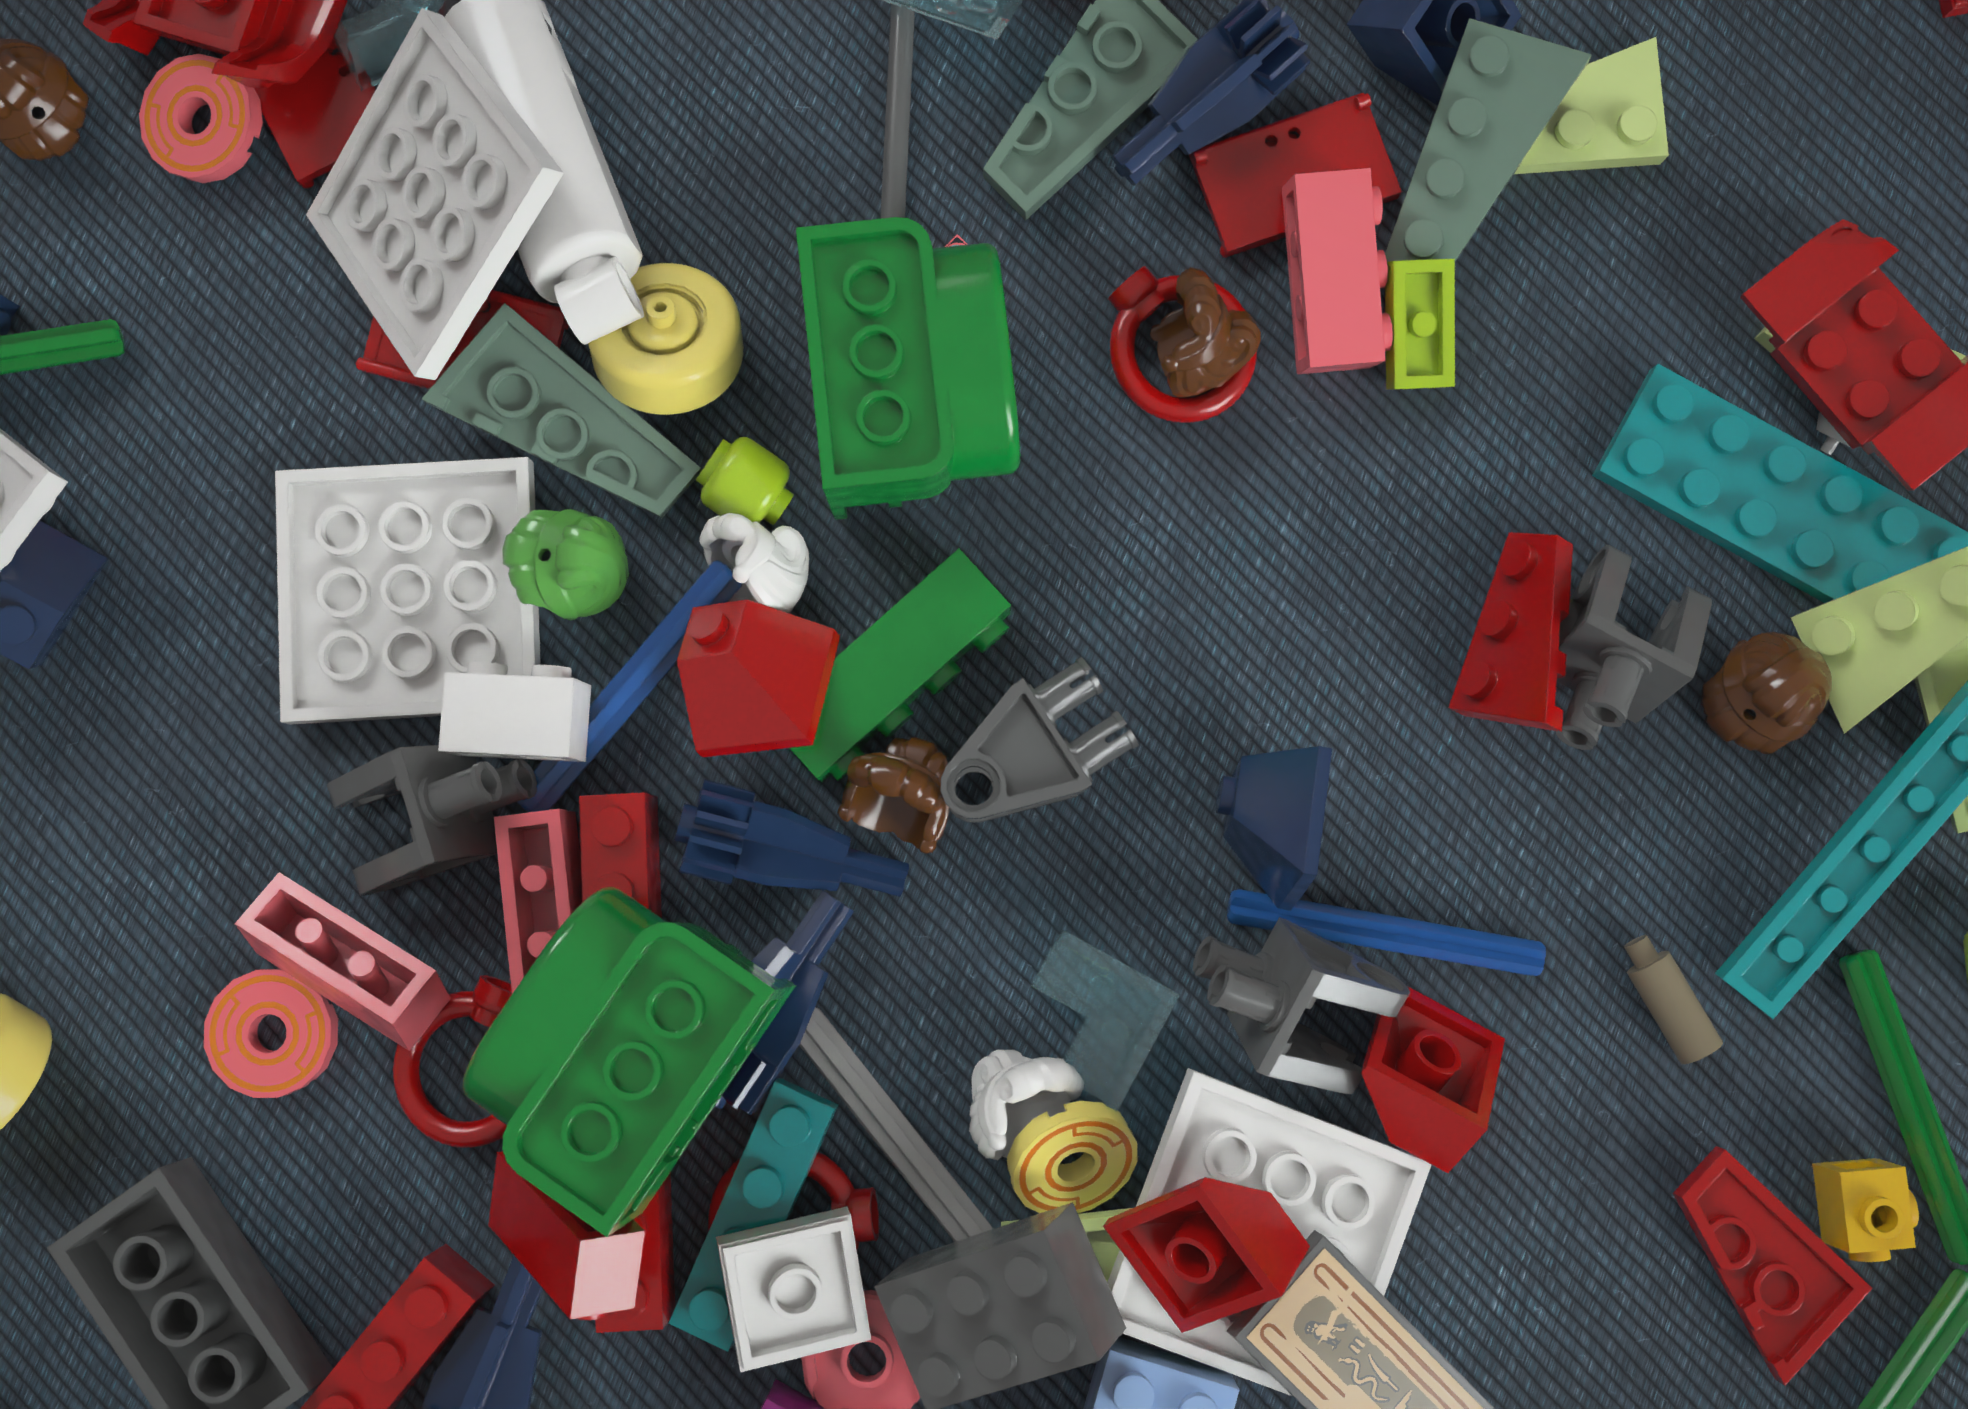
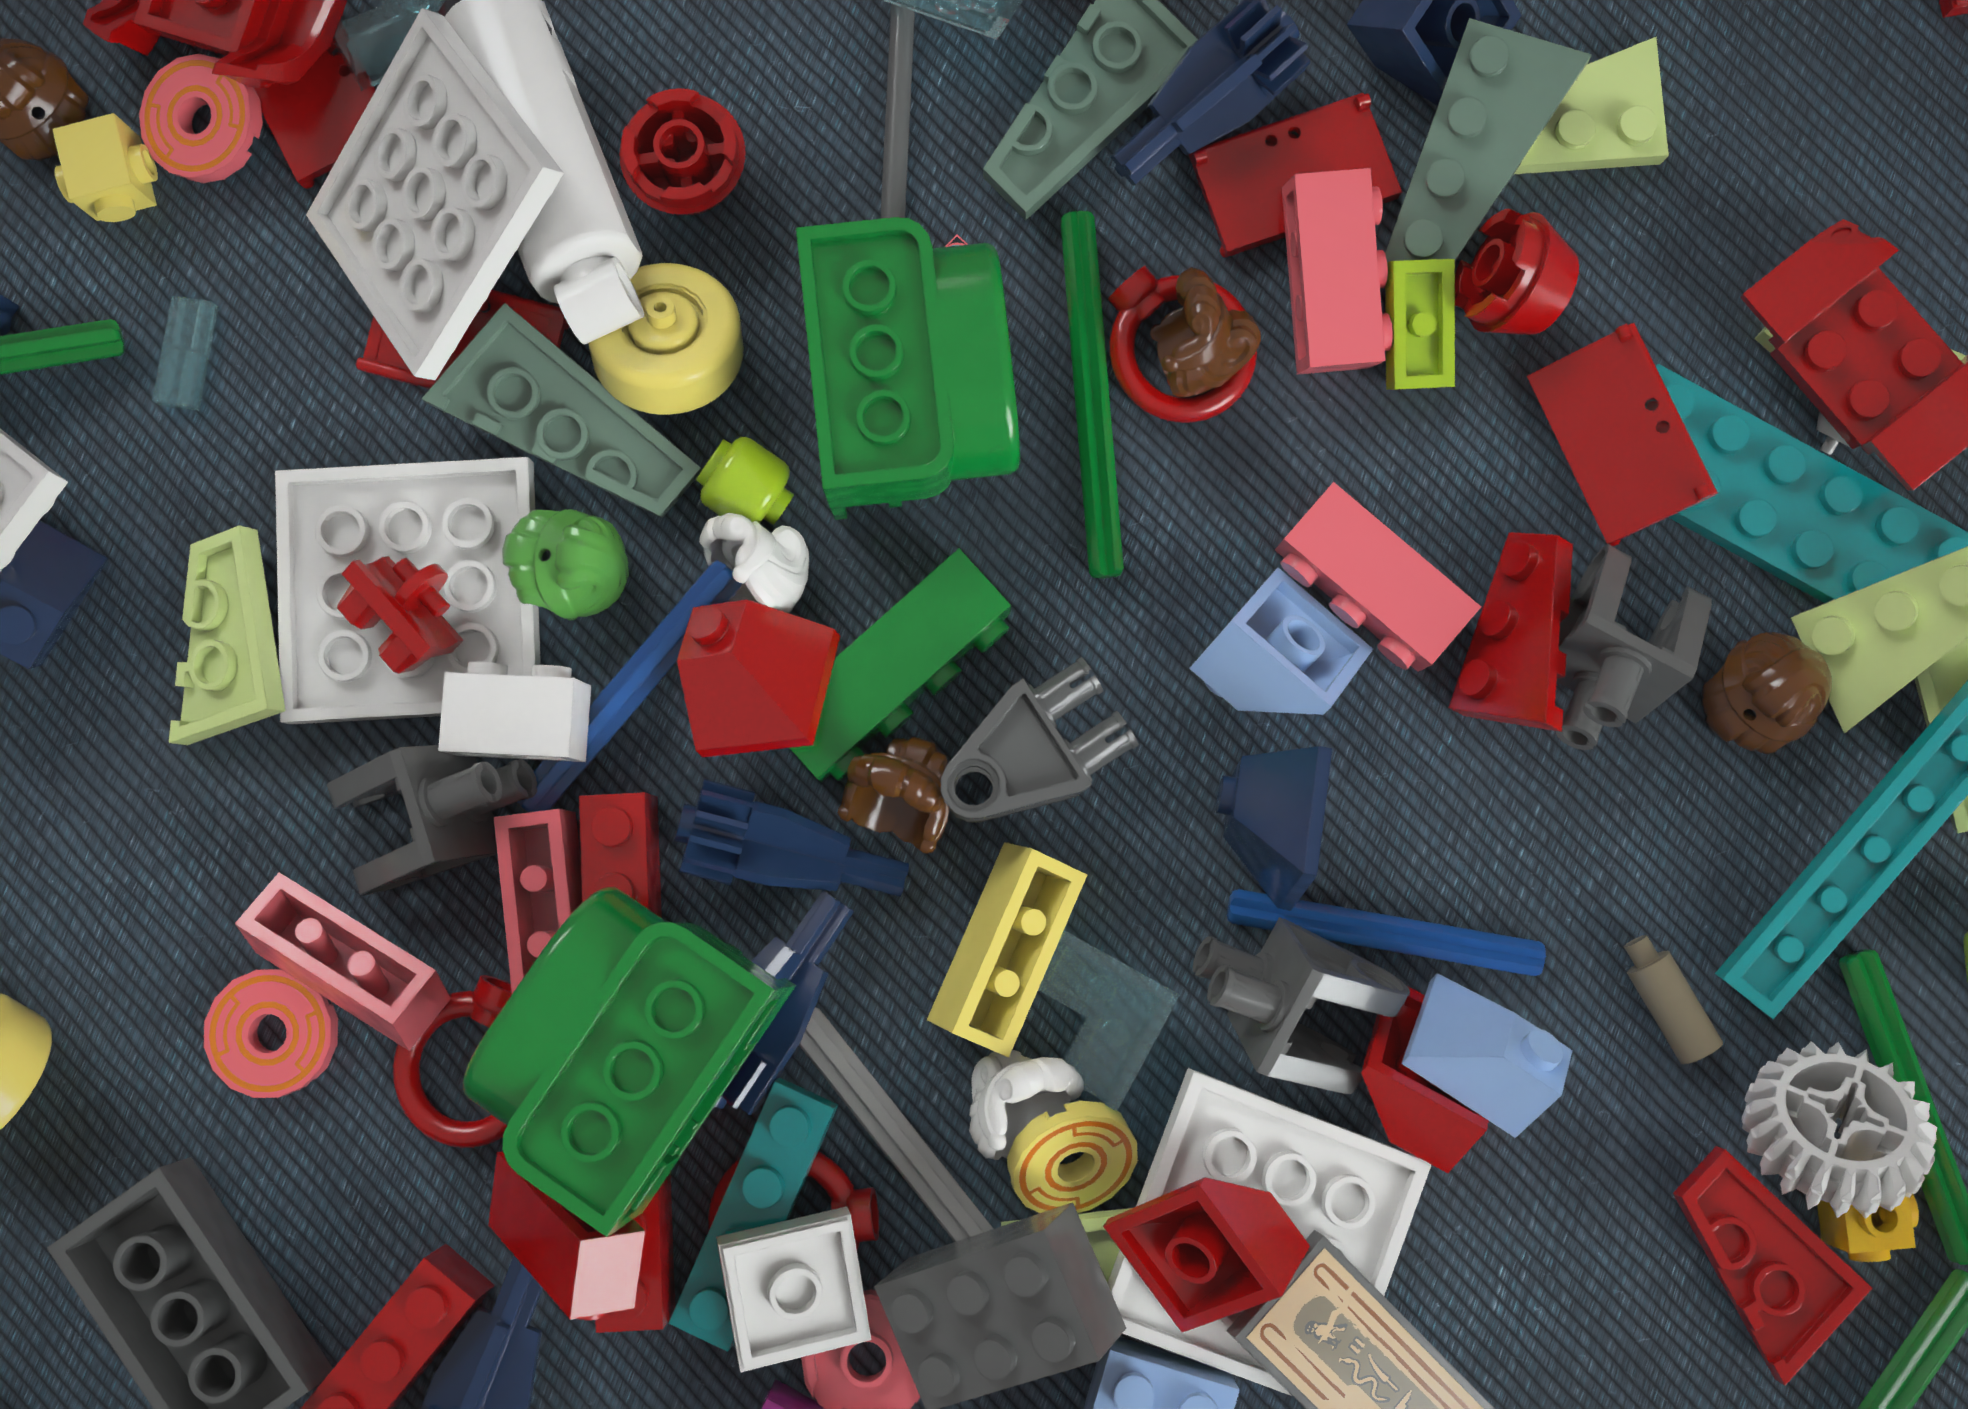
(104, 168): none -> light yellow brick
(185, 353): none -> clear light blue piece
(232, 647): none -> yellowish green wing
(407, 604): none -> red hips
(682, 152): none -> red cone
(1007, 948): none -> light yellow brick
(1091, 395): none -> green axle
(1282, 653): none -> light blue slope
(1376, 580): none -> coral brick
(1486, 1056): none -> light blue slope
(1517, 276): none -> red cone
(1625, 455): none -> red door
(1882, 1130): none -> white gear

